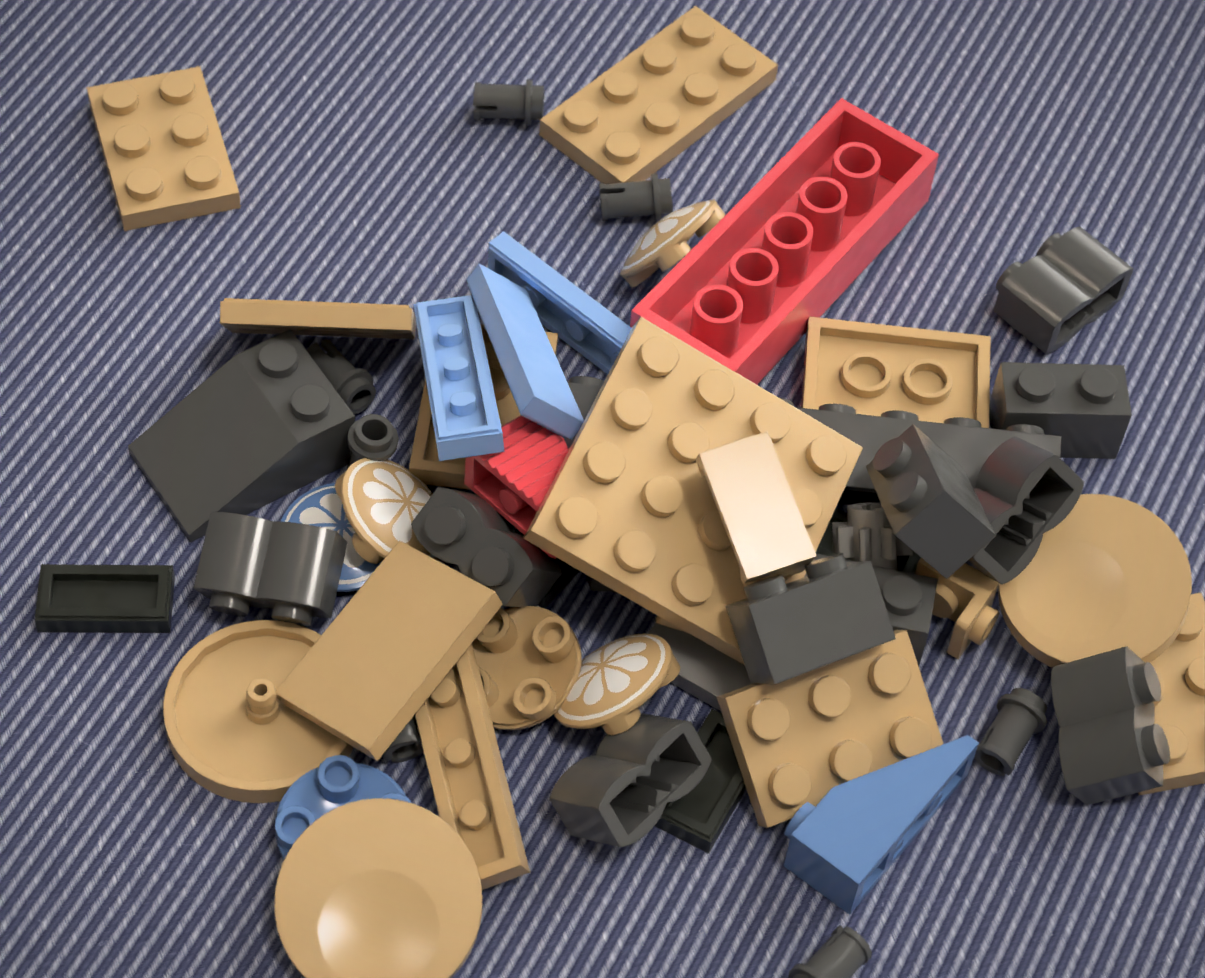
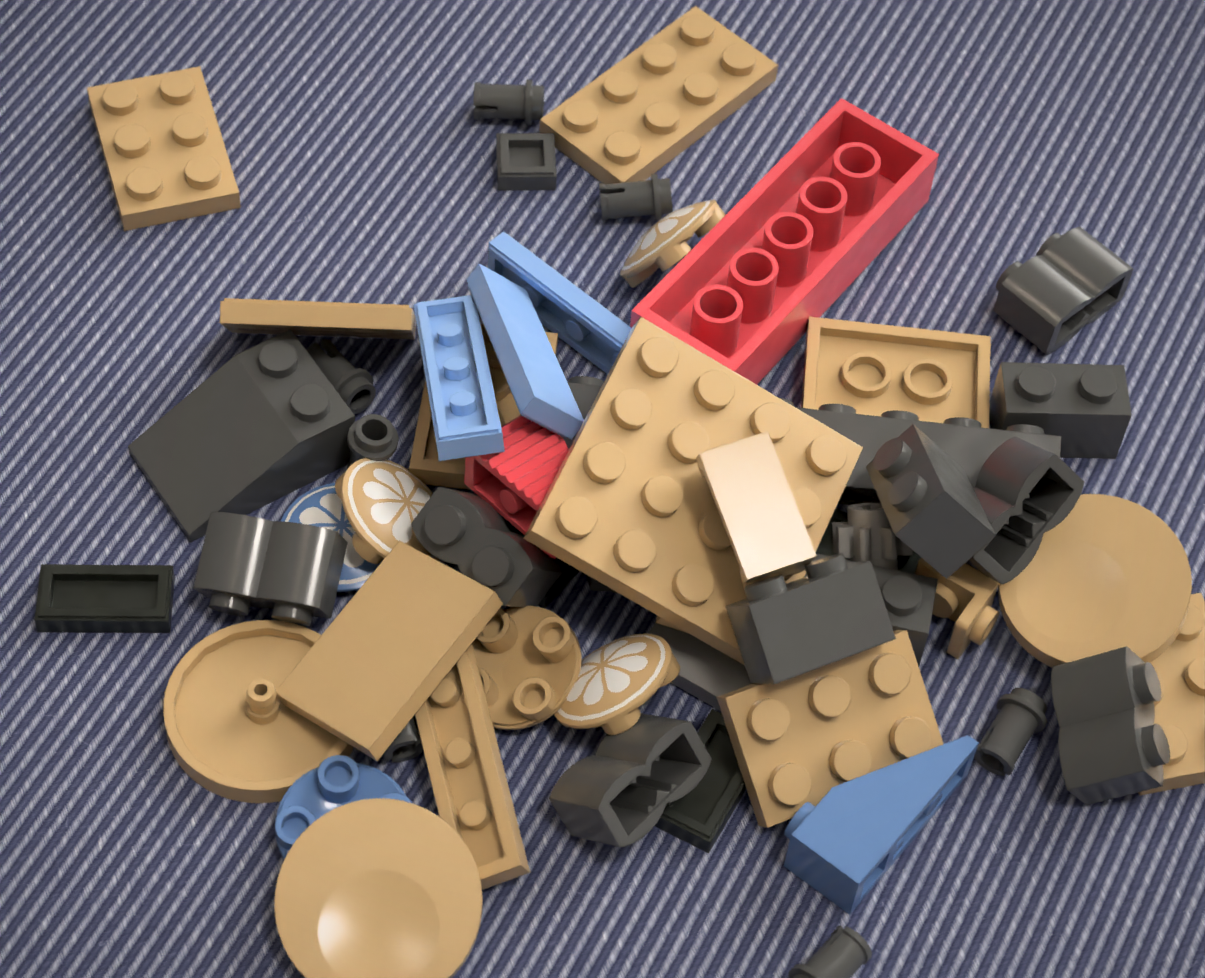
(525, 161): none -> dark grey tile

